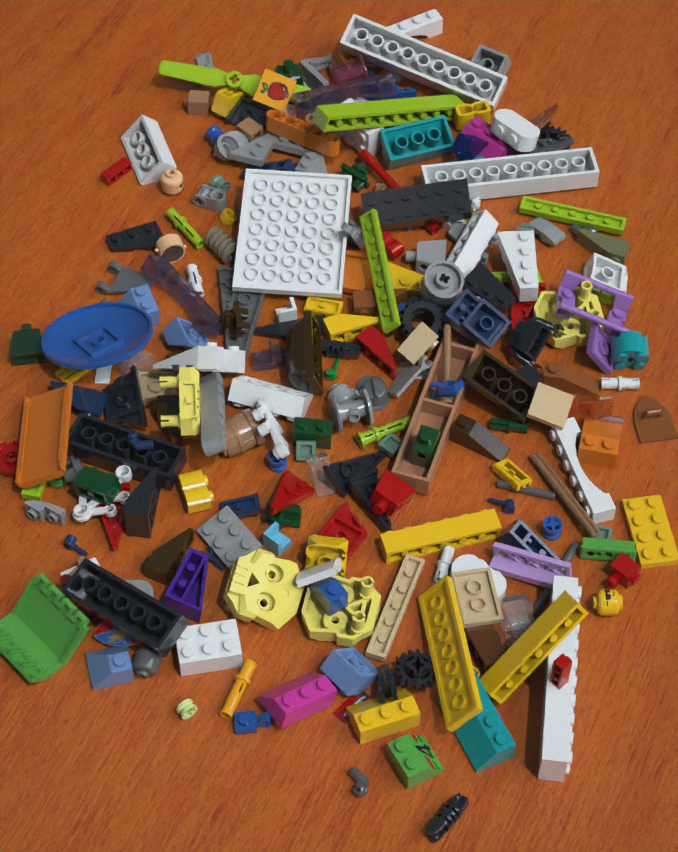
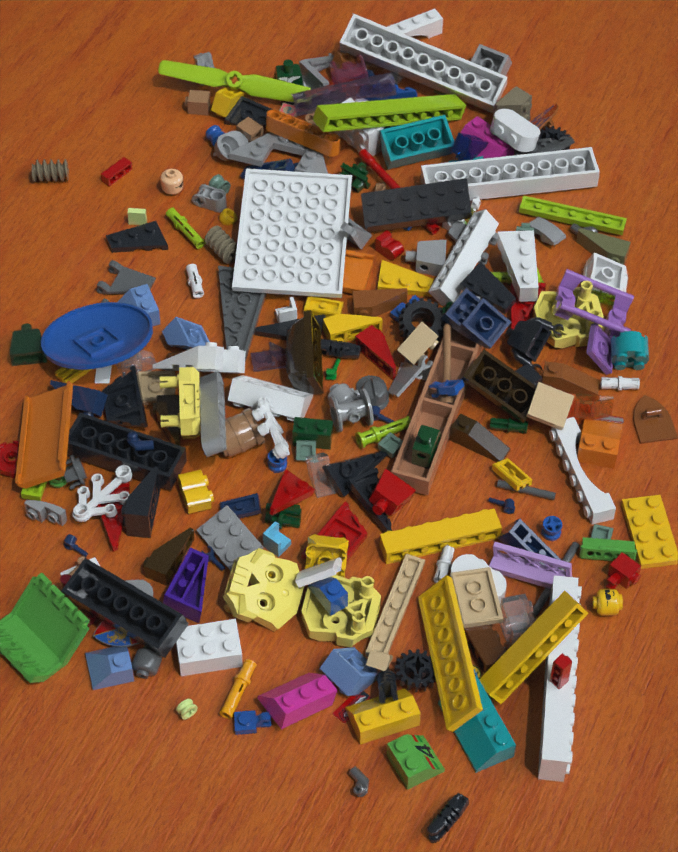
(50, 170): none -> dark tan piece
(97, 485): dark green brick -> none
(137, 216): none -> yellowish green tile
(147, 150): white slope -> none
(170, 247): light nougat piece -> none
(204, 317): arch -> none
(233, 319): dark brown hips -> none
(274, 90): light orange tile -> none
(377, 416): none -> dark blue hand
(379, 660): none -> tan slope
(380, 271): lime tile -> none
(442, 283): light grey wheel -> none
(466, 112): yellow brick -> none
(516, 100): none -> dark tan slope
(565, 495): medium nougat axle -> none

